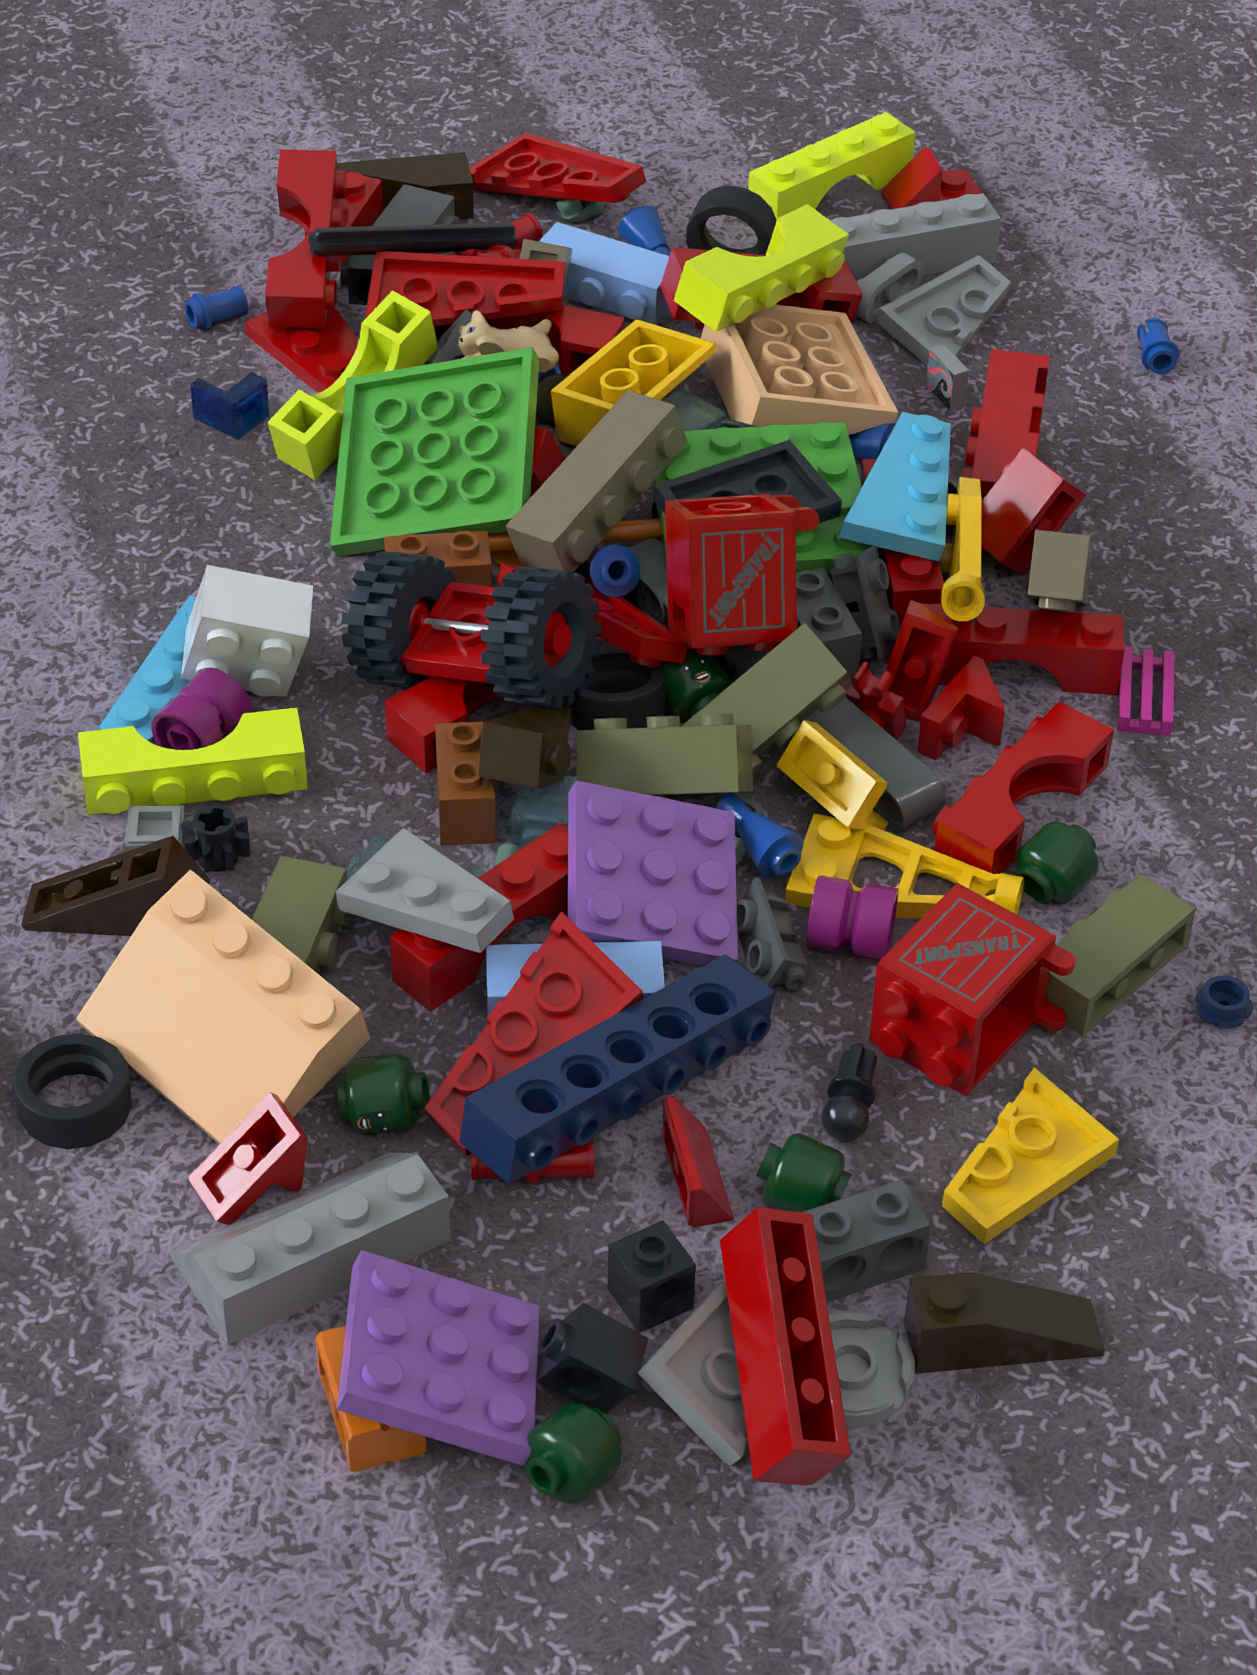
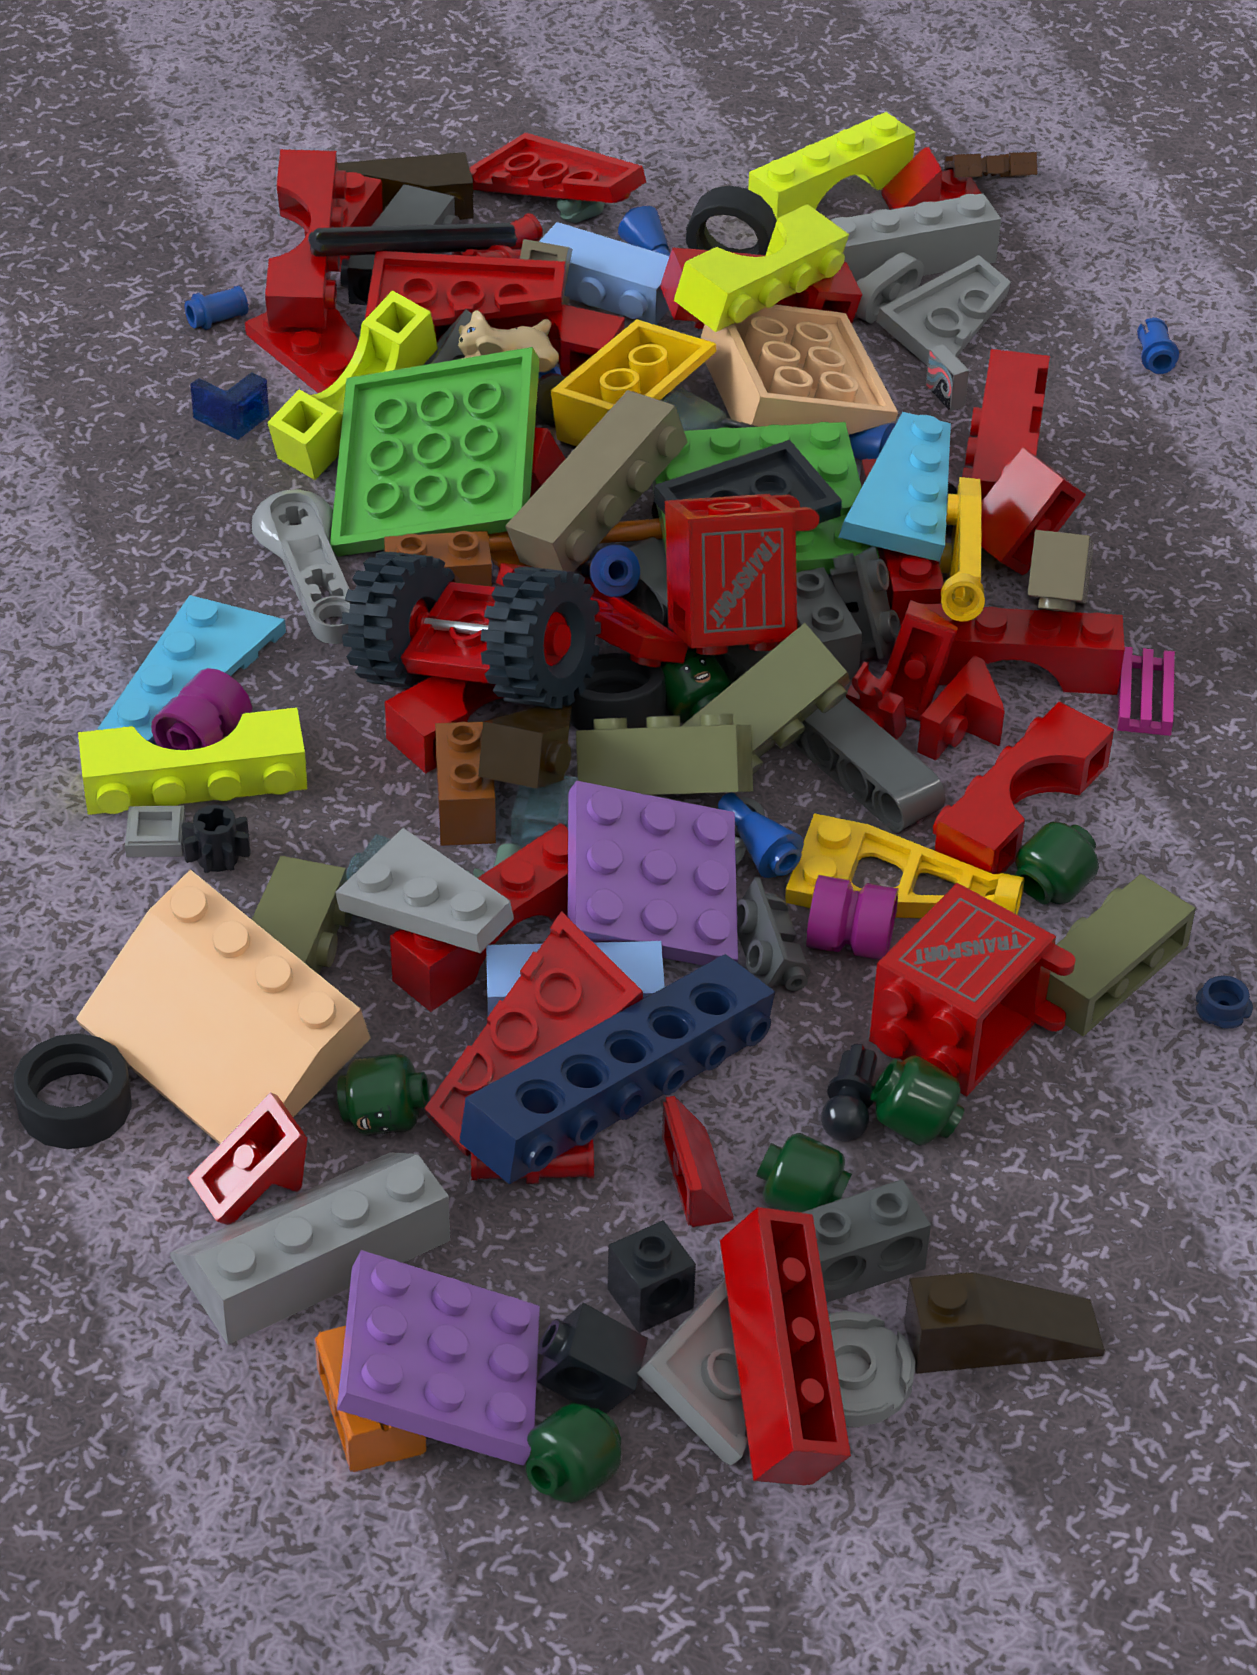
(110, 893): dark brown slope -> none
(248, 629): white brick -> none
(306, 555): none -> light grey beam
(834, 776): yellow panel -> none
(917, 1100): none -> dark green head
(1003, 164): none -> reddish brown piece
(1027, 1159): yellow wing -> none

